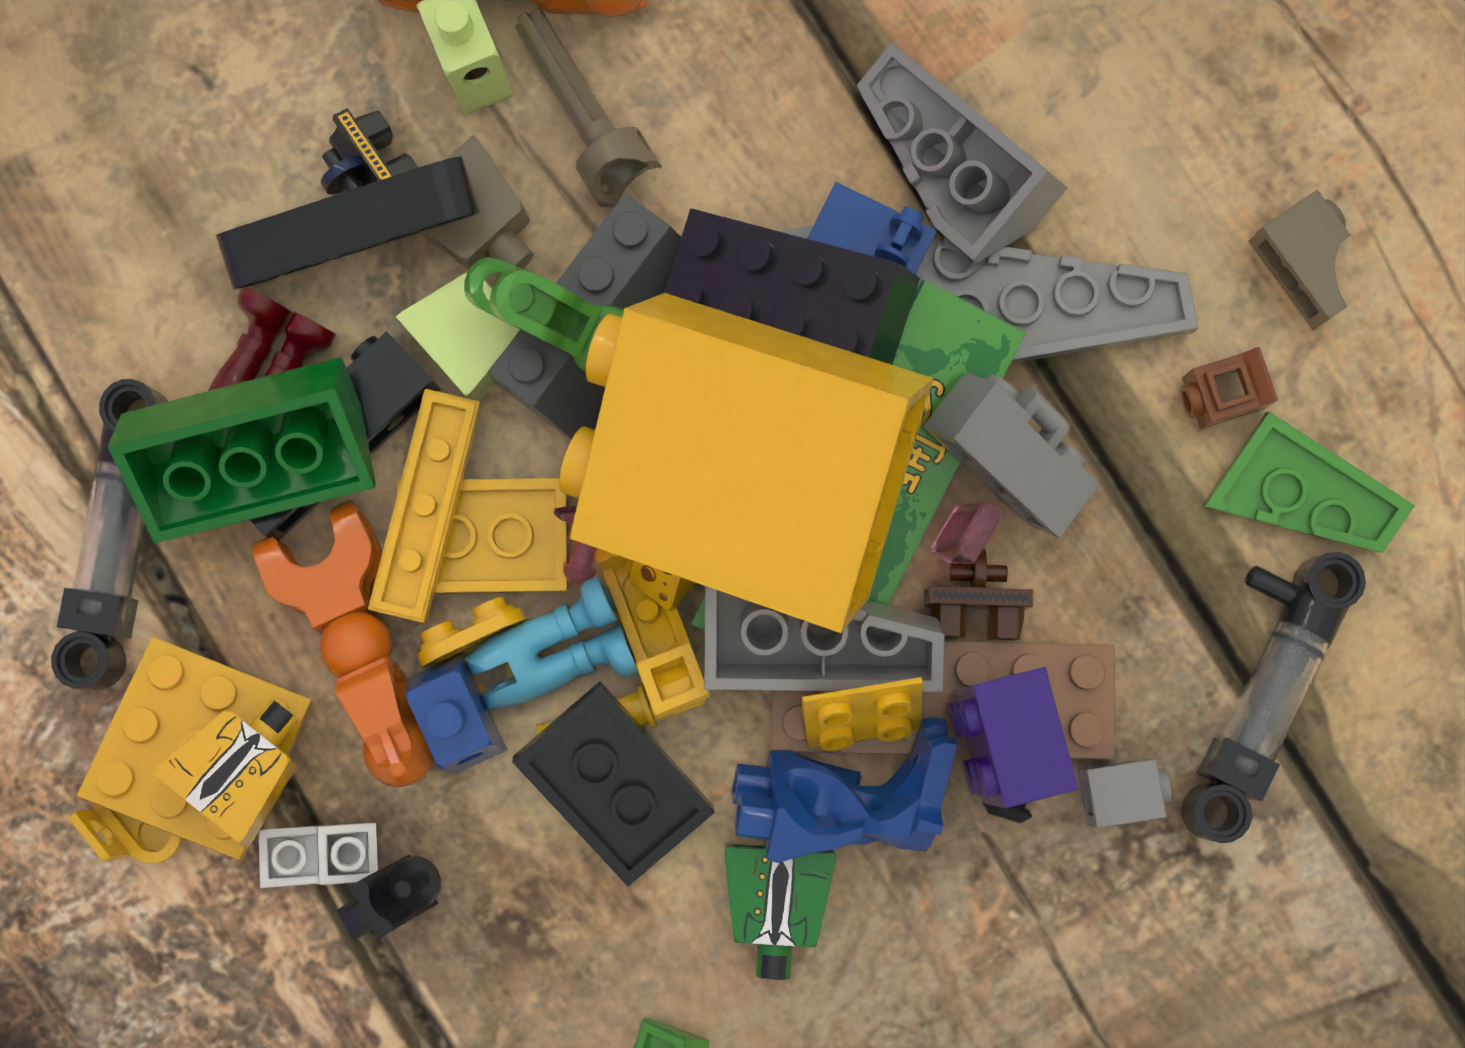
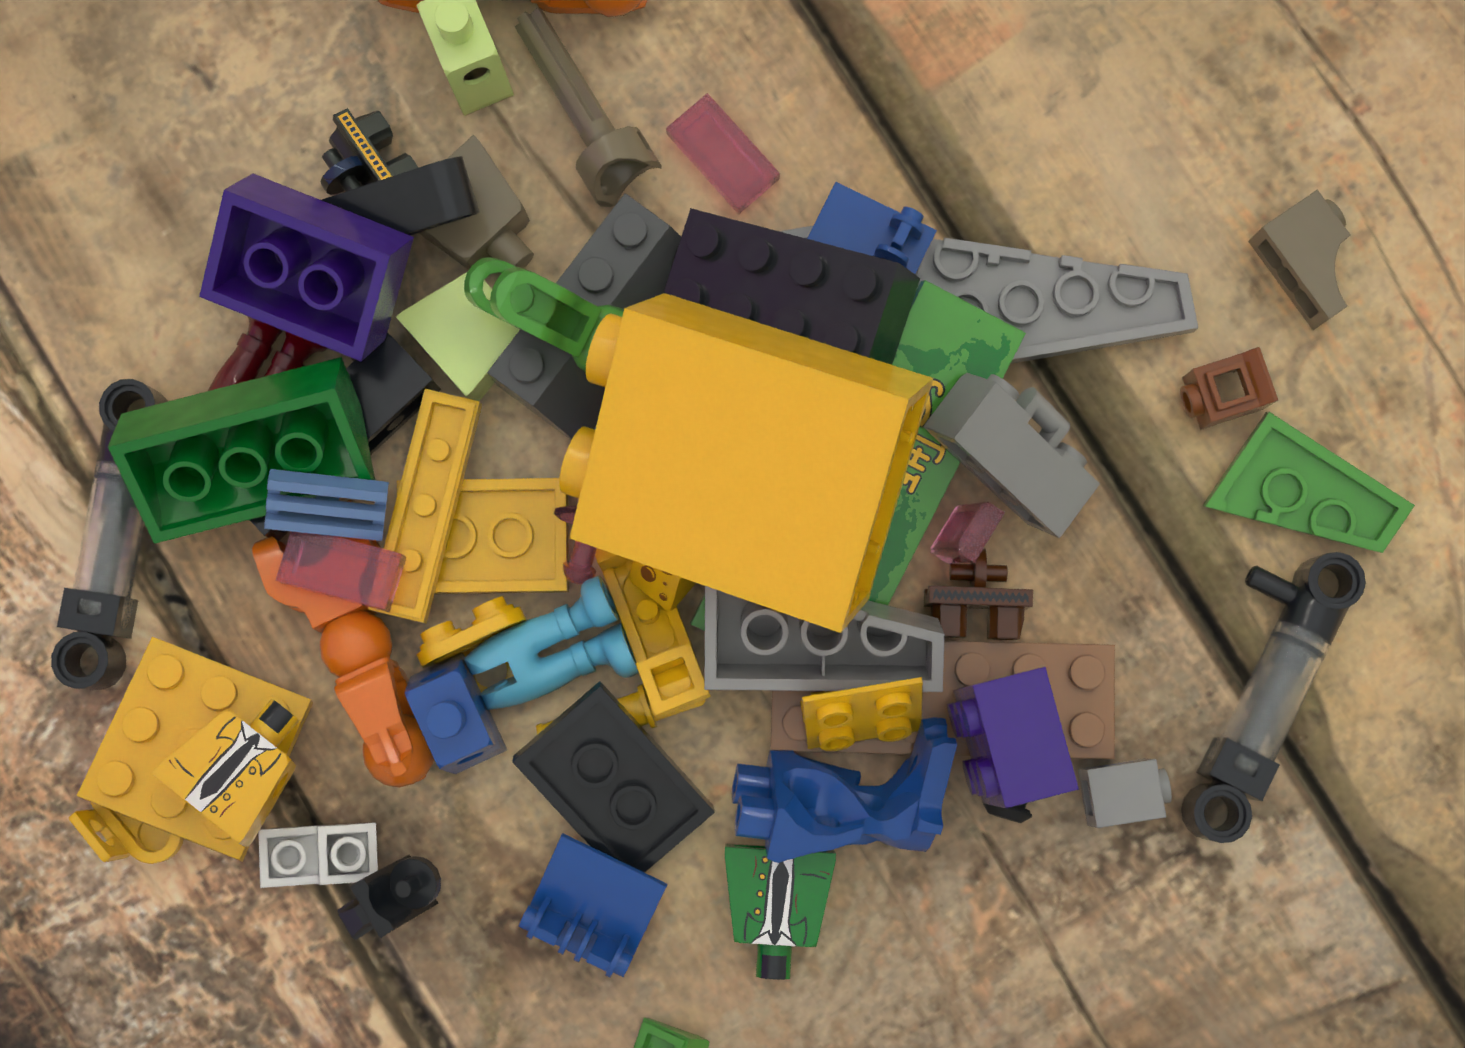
(305, 266): none -> dark purple brick
(326, 513): none -> medium blue tile
(341, 569): none -> clear pink tile
(592, 906): none -> blue hinge
(723, 153): none -> clear pink tile
(965, 170): light grey wedge -> none

